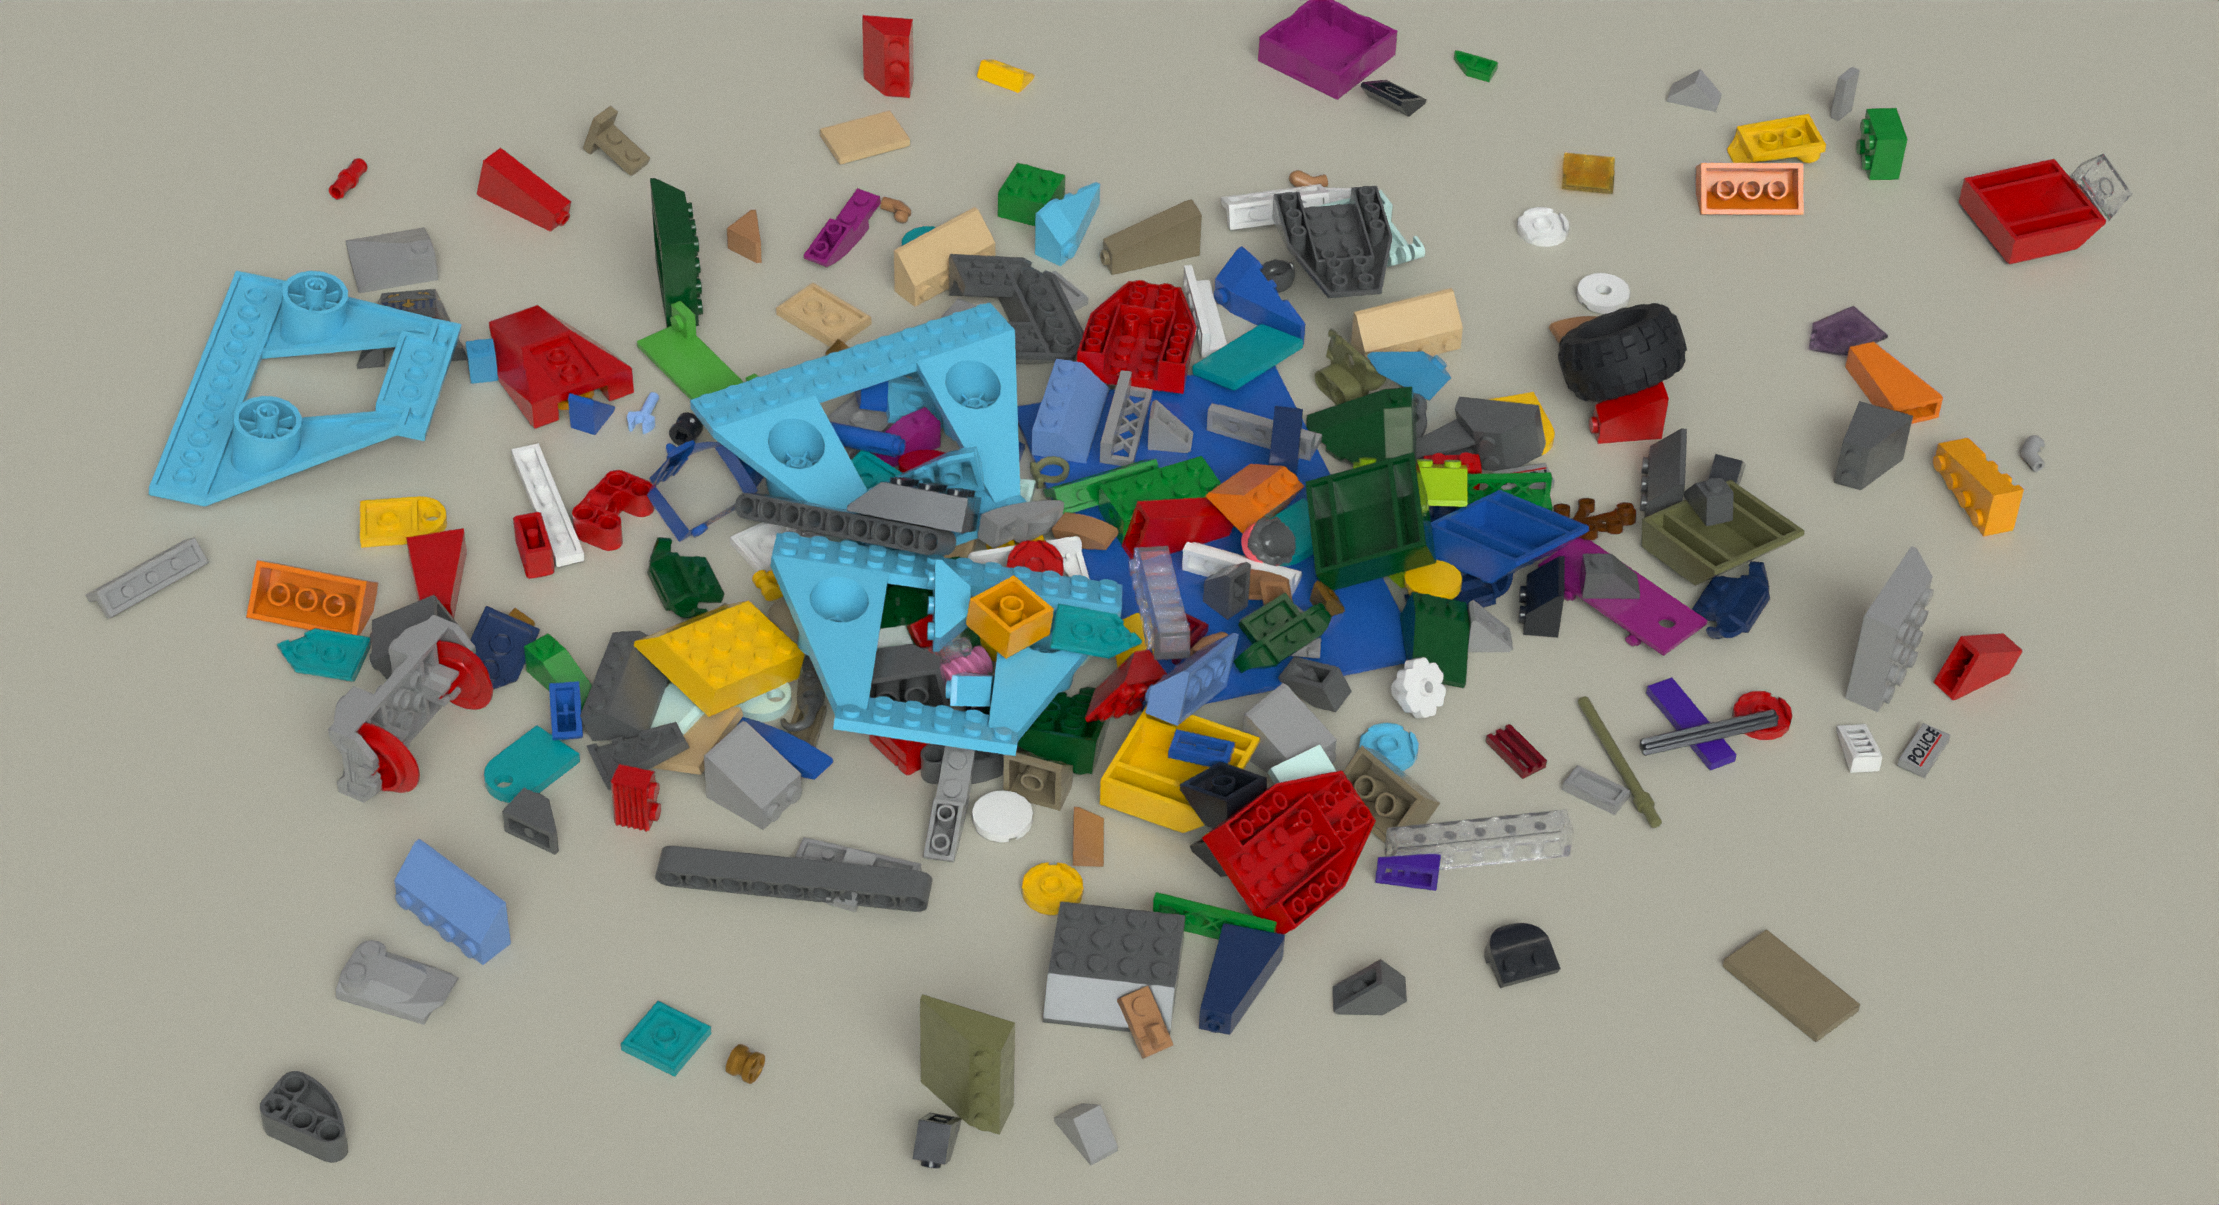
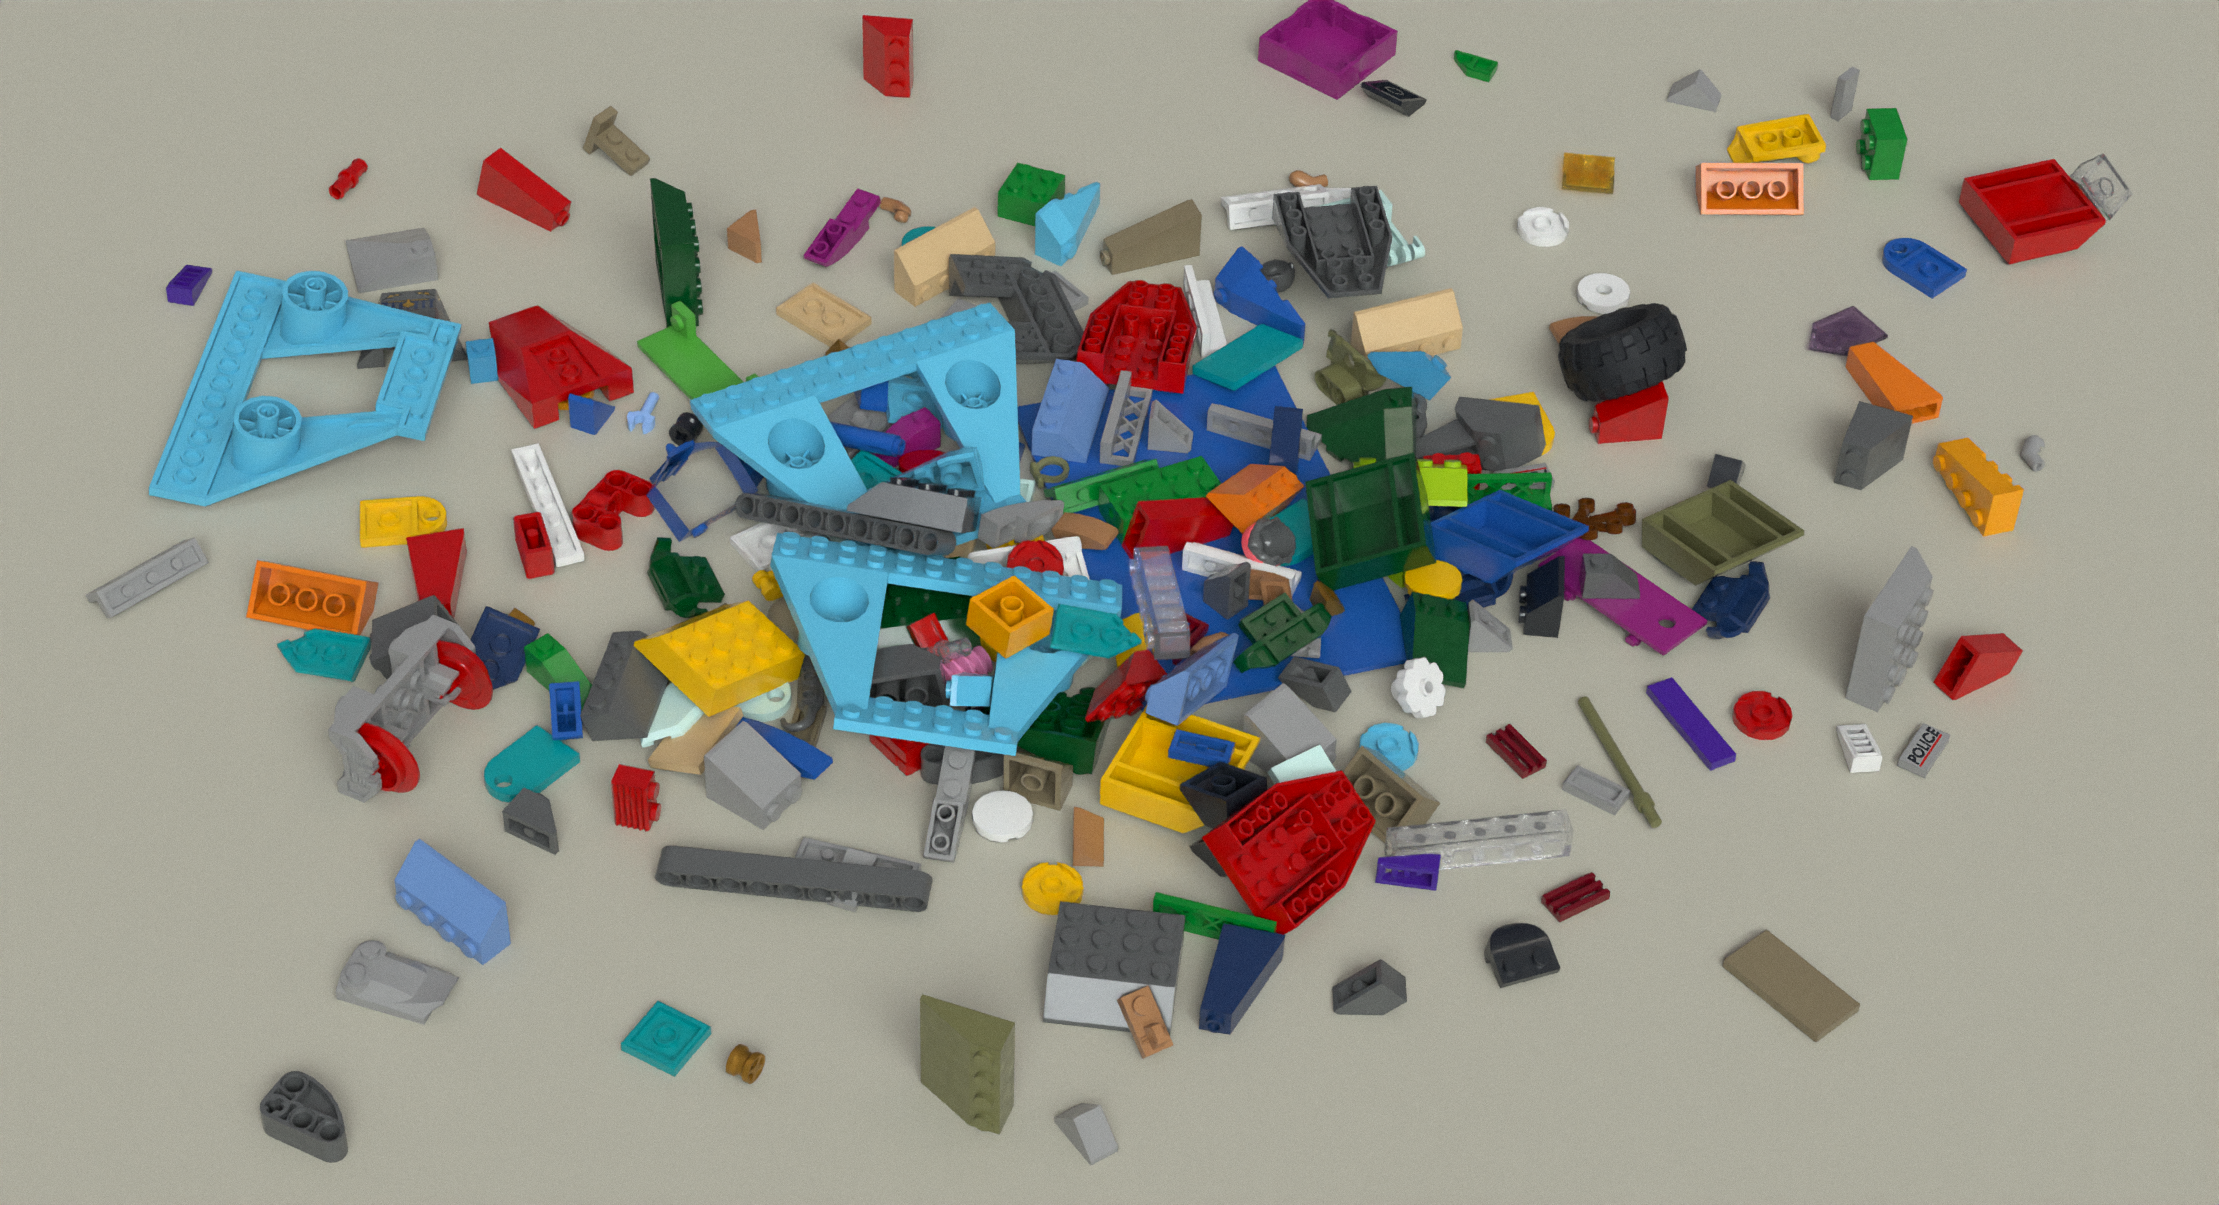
(188, 285): none -> dark purple slope
(643, 751): dark grey wing -> none
(864, 137): tan tile -> none
(936, 1139): black slope -> none
(947, 605): medium azure slope -> none
(1004, 75): yellow slope -> none
(1572, 893): none -> dark red tile
(1664, 473): dark grey slope -> none
(1708, 732): black axle -> none
(1711, 501): dark grey slope -> none
(1921, 266): none -> blue tile

